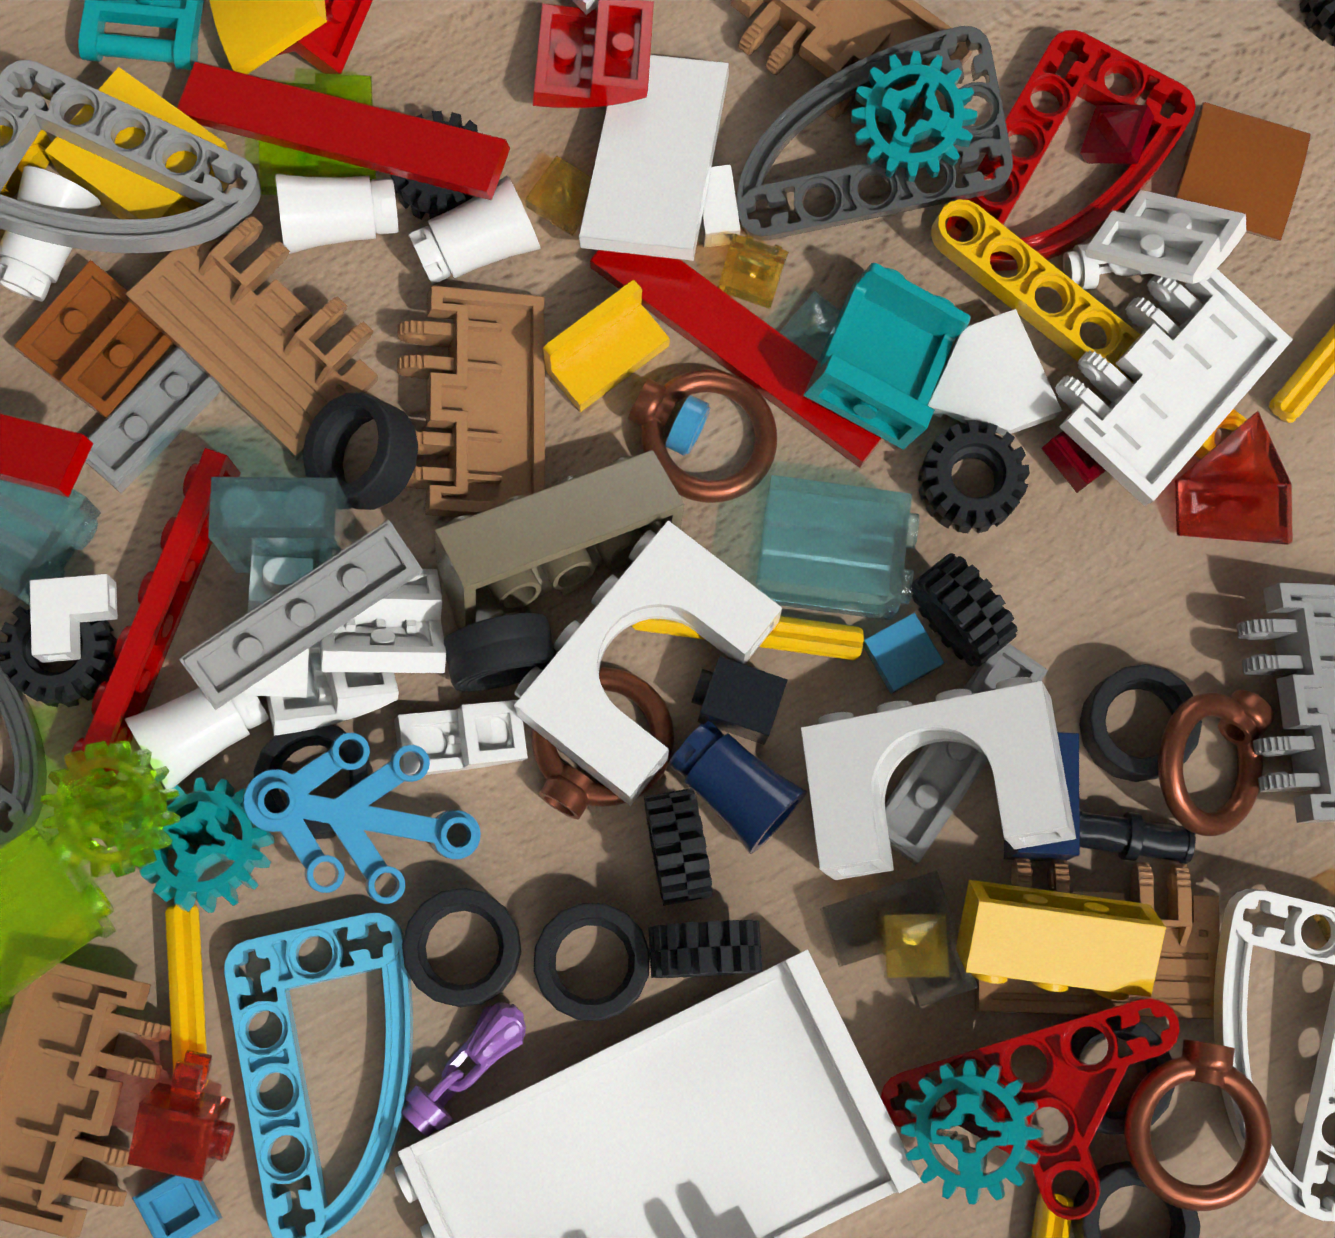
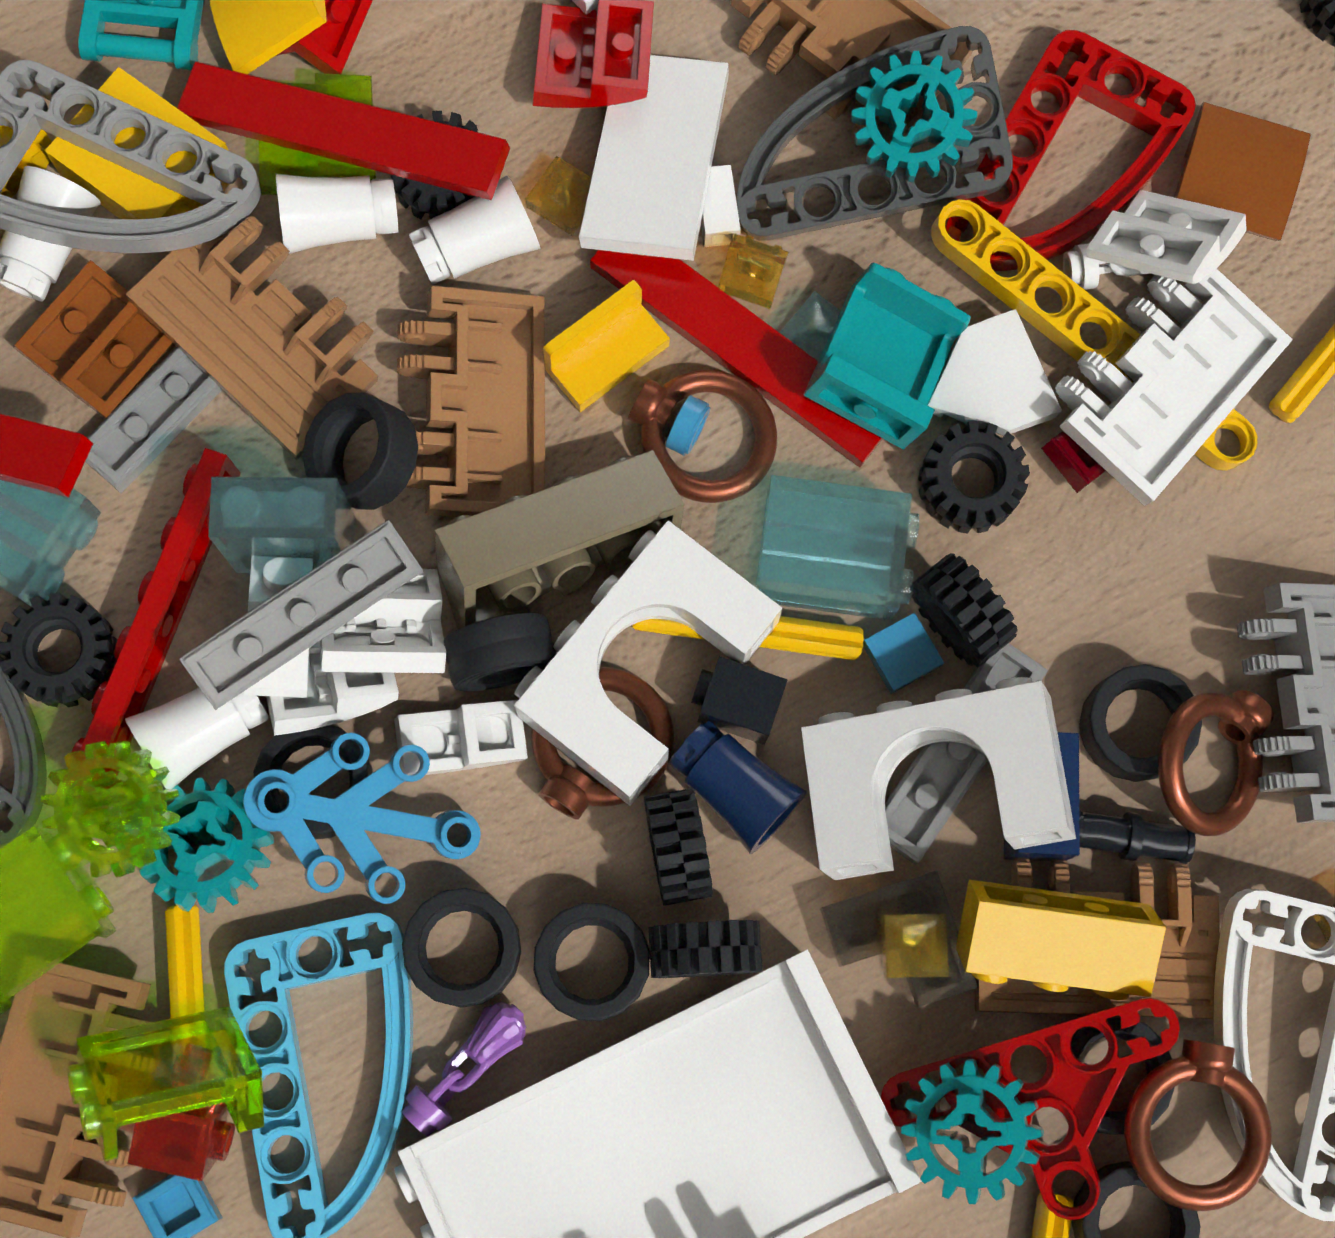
(60, 606): white piece -> none
(163, 1072): none -> clear neon green panel
(1117, 134): dark red tile -> none
(1237, 490): clear red slope -> none

